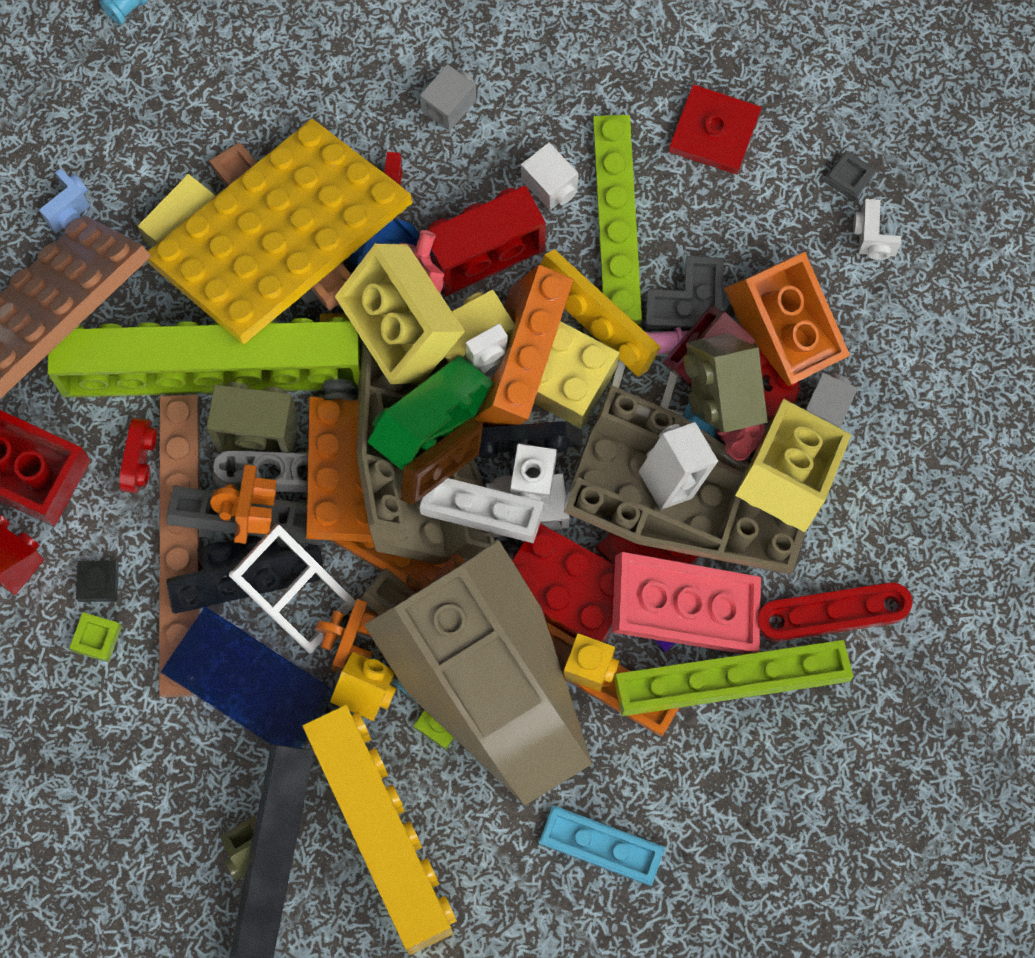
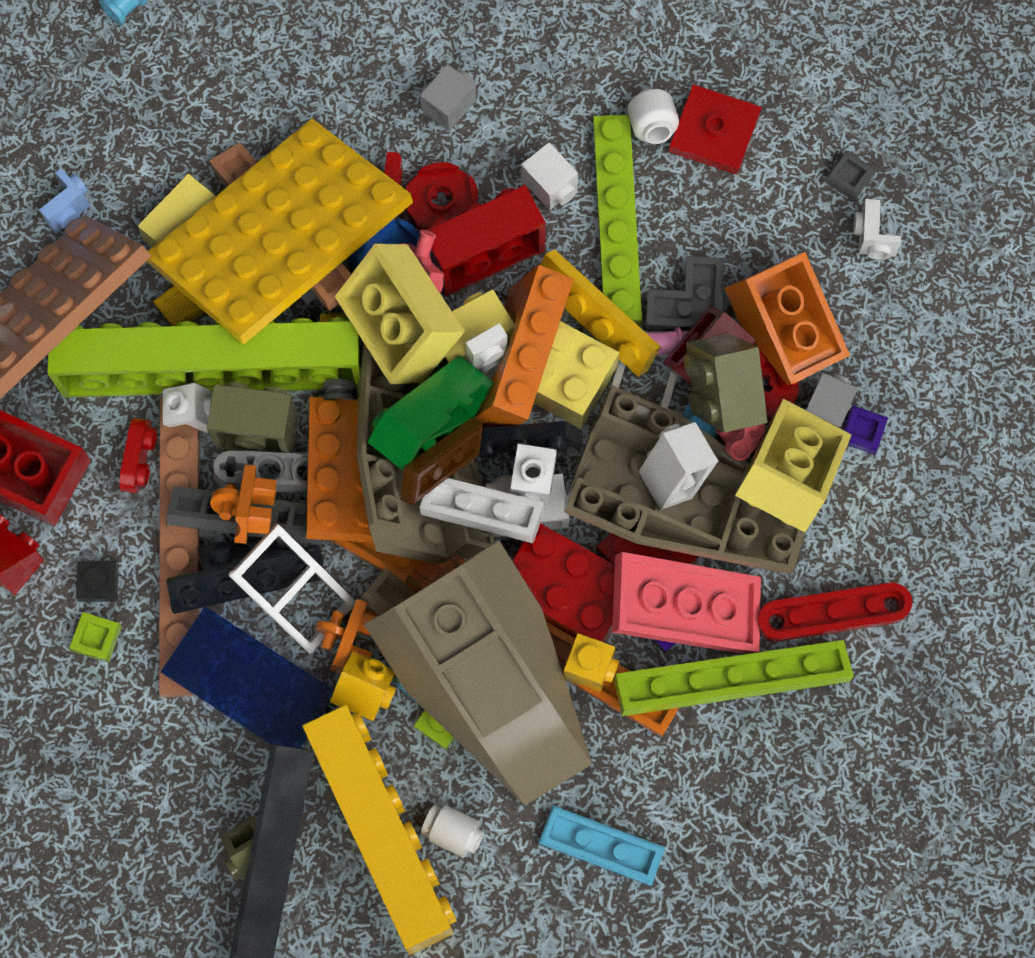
(177, 306): none -> yellow tile
(187, 405): none -> white bracket
(435, 179): none -> red plate
(452, 830): none -> white brick
(653, 116): none -> white head
(865, 429): none -> dark purple tile

